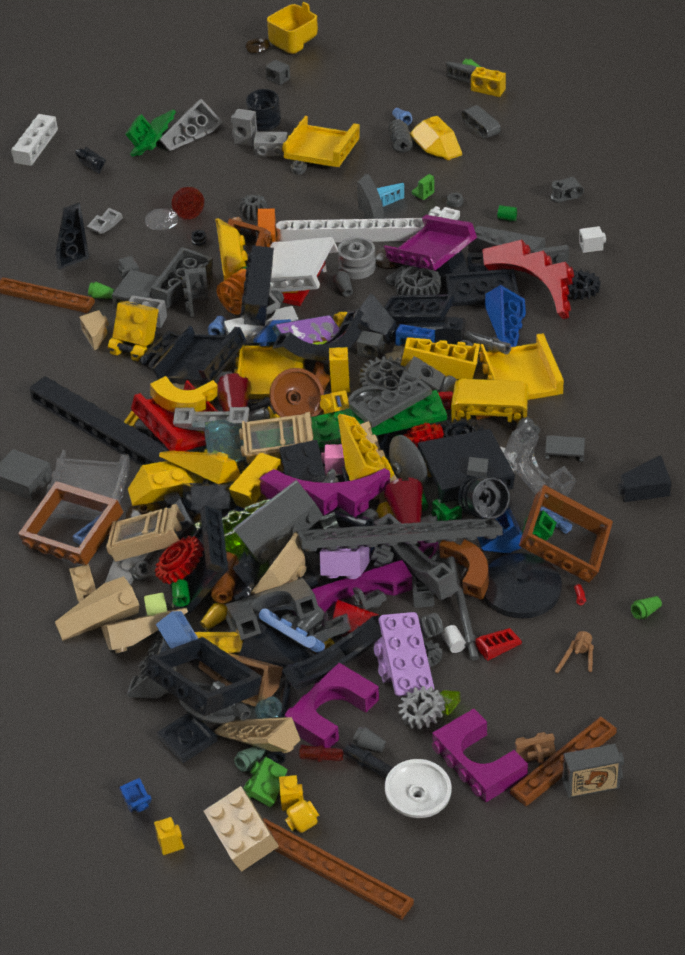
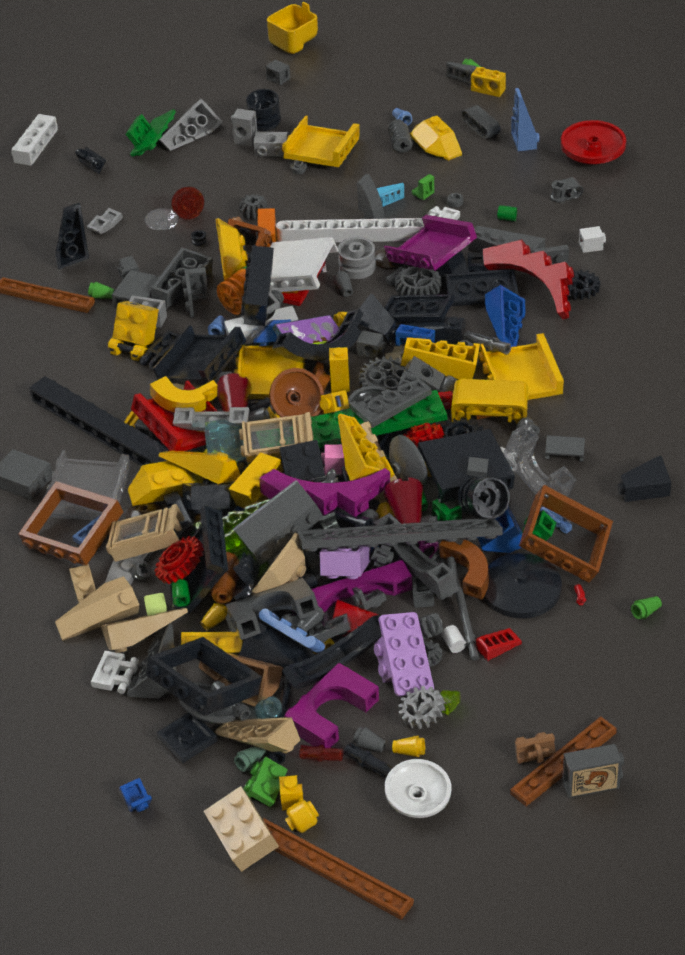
(94, 328): tan slope -> none
(108, 672): none -> white plate
(168, 836): yellow brick -> none
(176, 629): medium blue hinge -> none
(265, 44): dark brown piece -> none
(409, 746): none -> yellow cone
(484, 779): magenta arch -> none
(521, 125): none -> medium blue wedge
(581, 644): medium nougat plant -> none
(593, 142): none -> red dish

